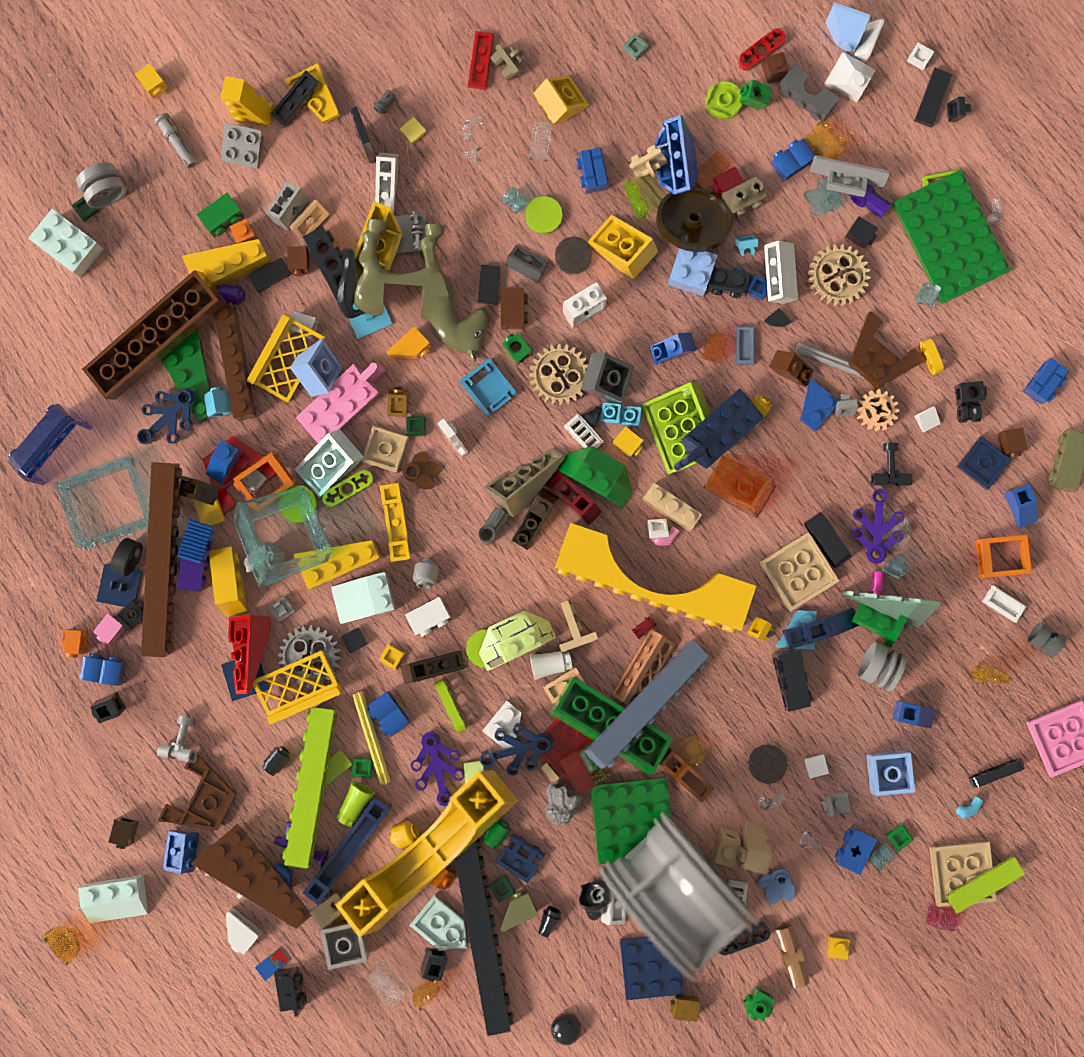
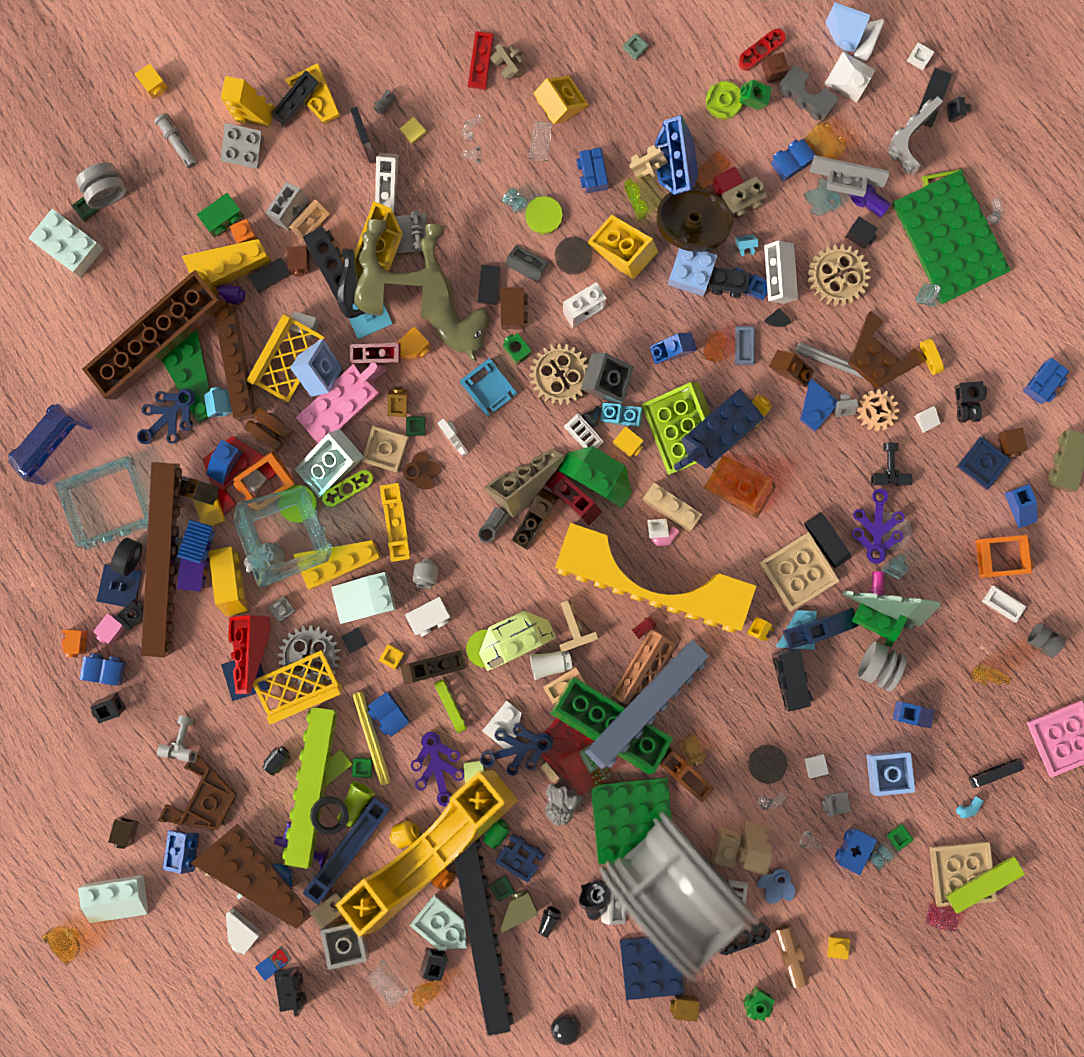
(268, 429): none -> reddish brown wheel
(314, 815): none -> black tyre
(375, 353): none -> slope
(899, 148): none -> light grey bracket

